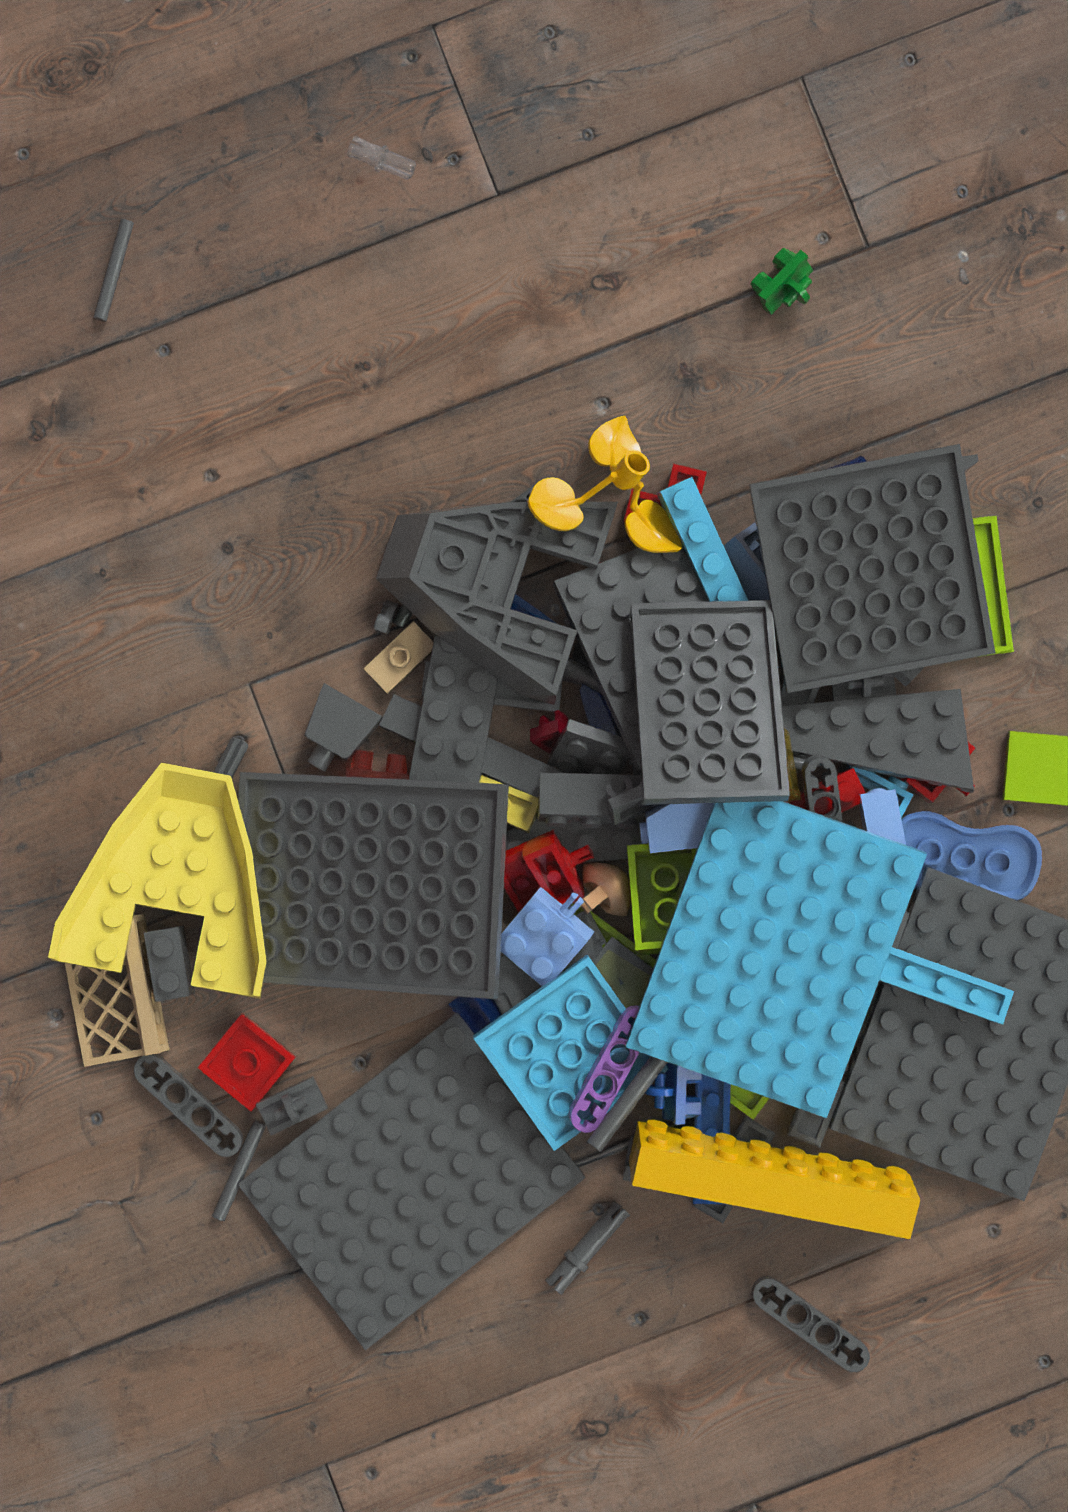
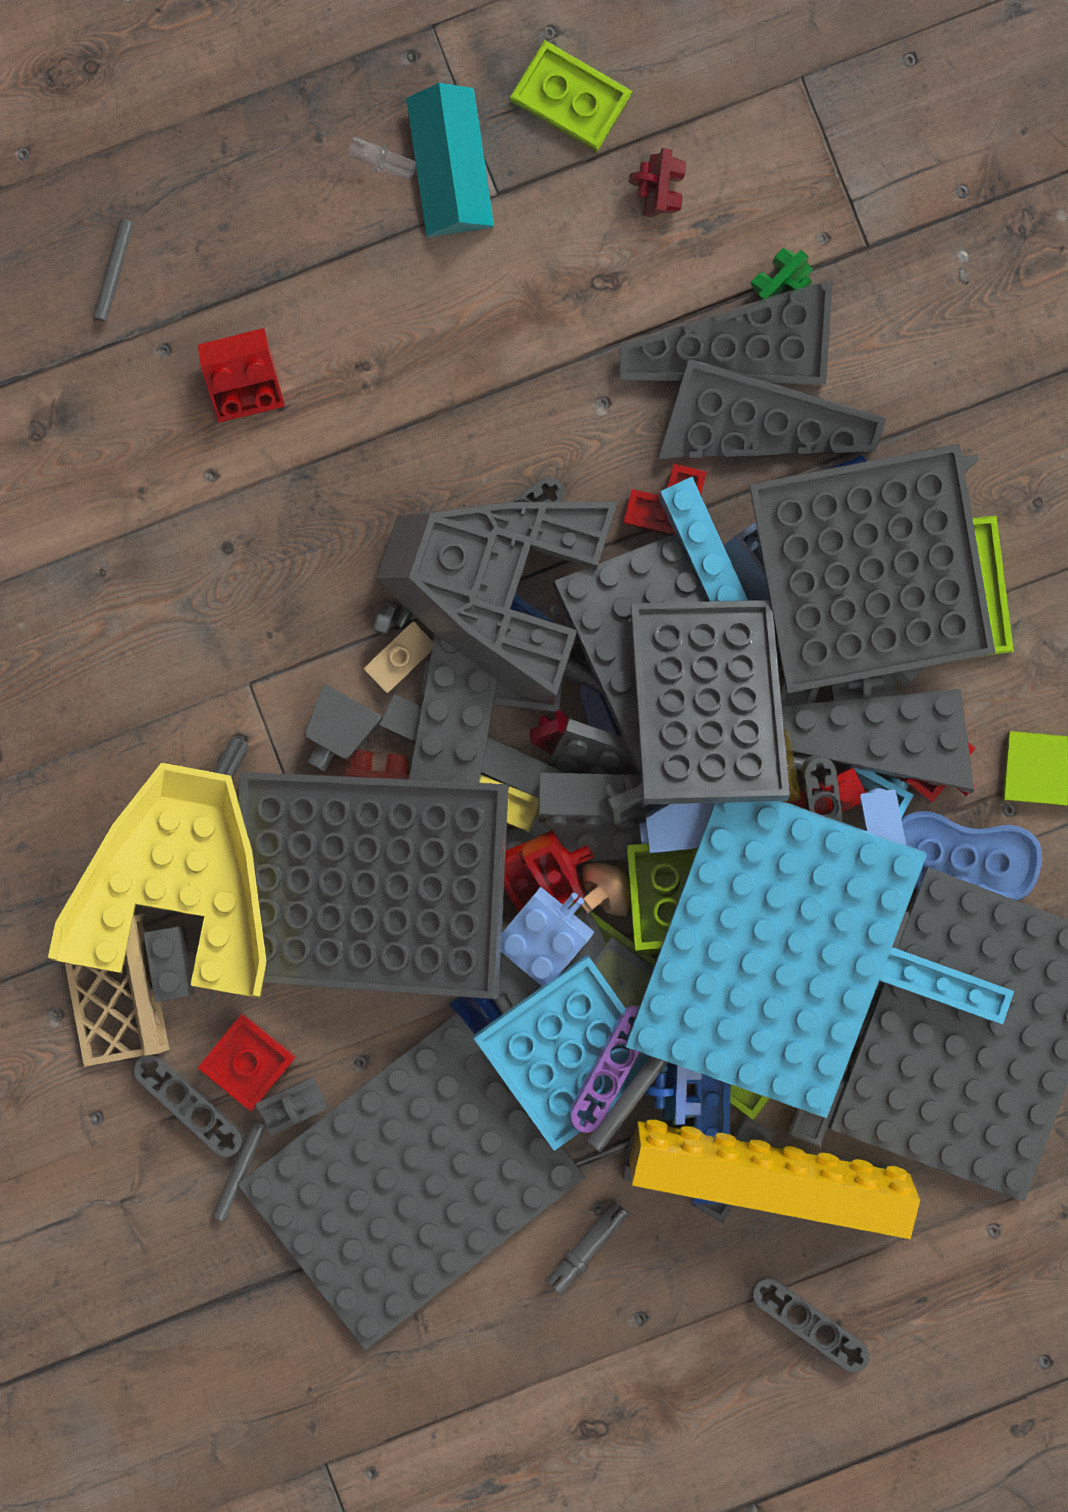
(240, 375): none -> red slope
(449, 160): none -> teal slope
(571, 96): none -> lime tile
(614, 447): yellow plant -> none
(654, 183): none -> dark red hips
(746, 416): none -> dark grey wing
(767, 339): none -> dark grey wing

